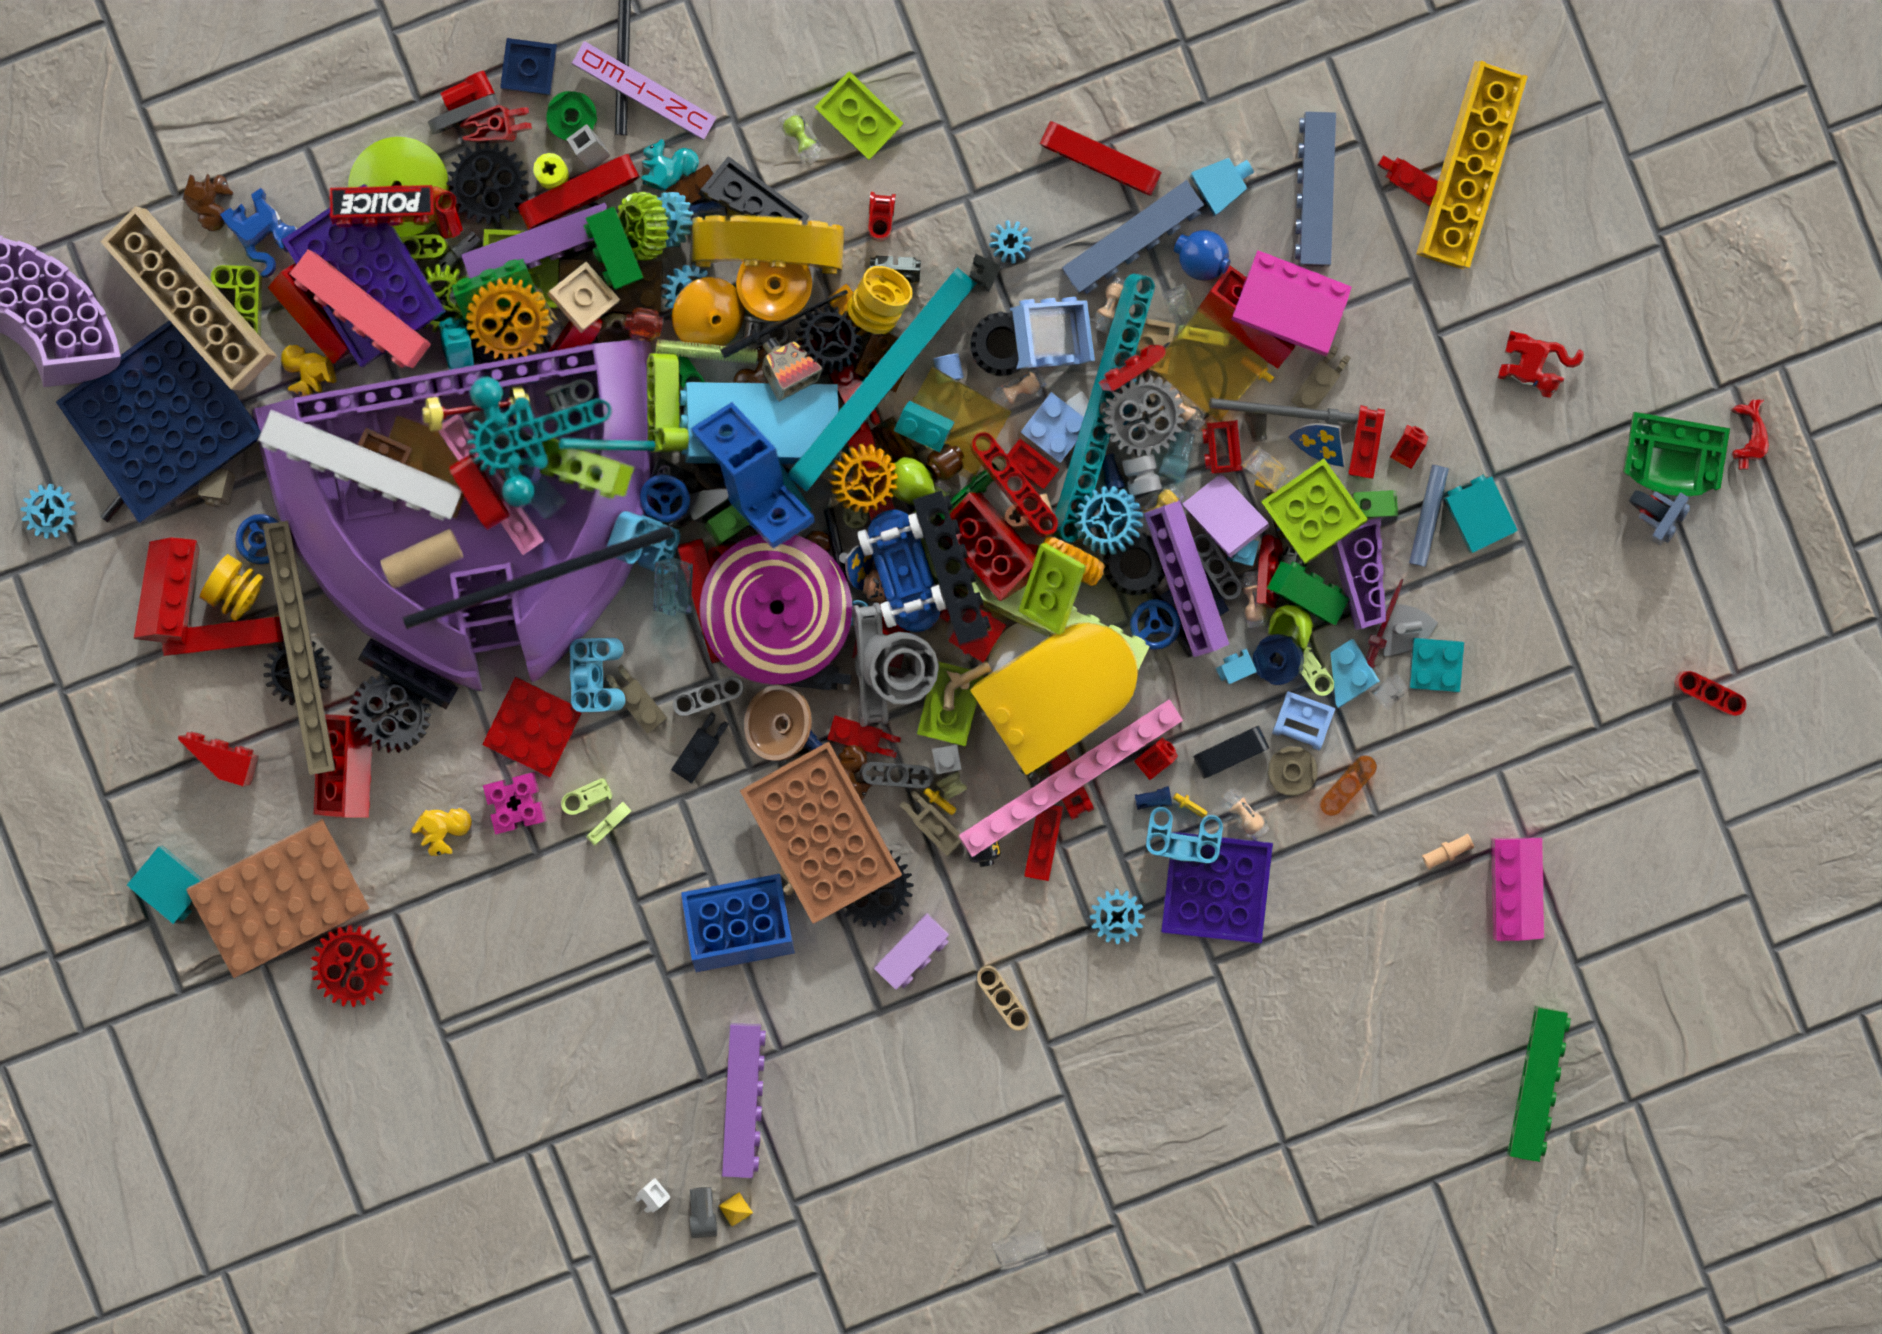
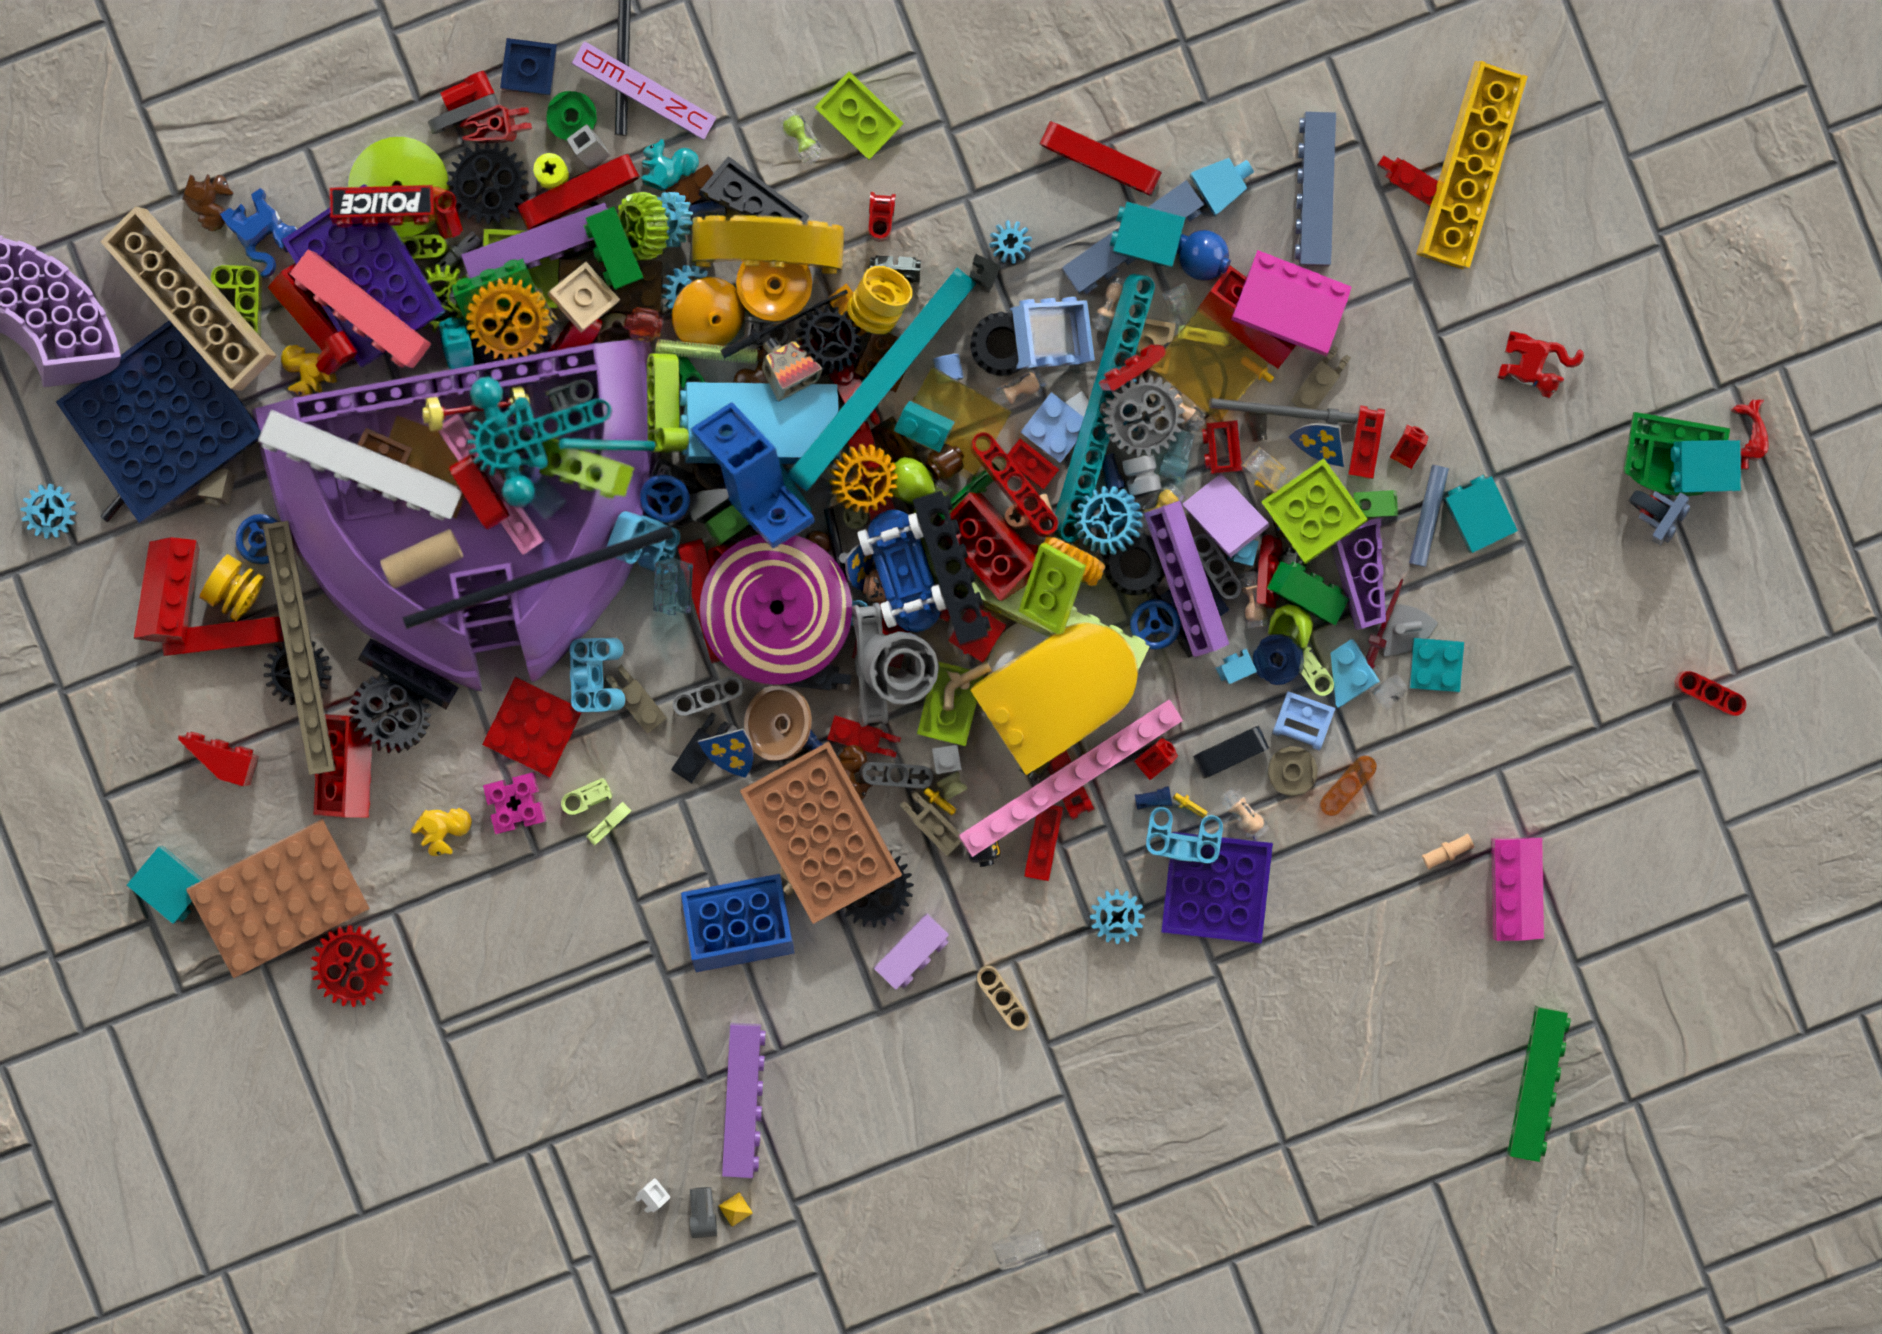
(337, 351): none -> red piece
(730, 751): none -> blue shield
(1147, 234): none -> teal brick
(1706, 466): none -> teal brick

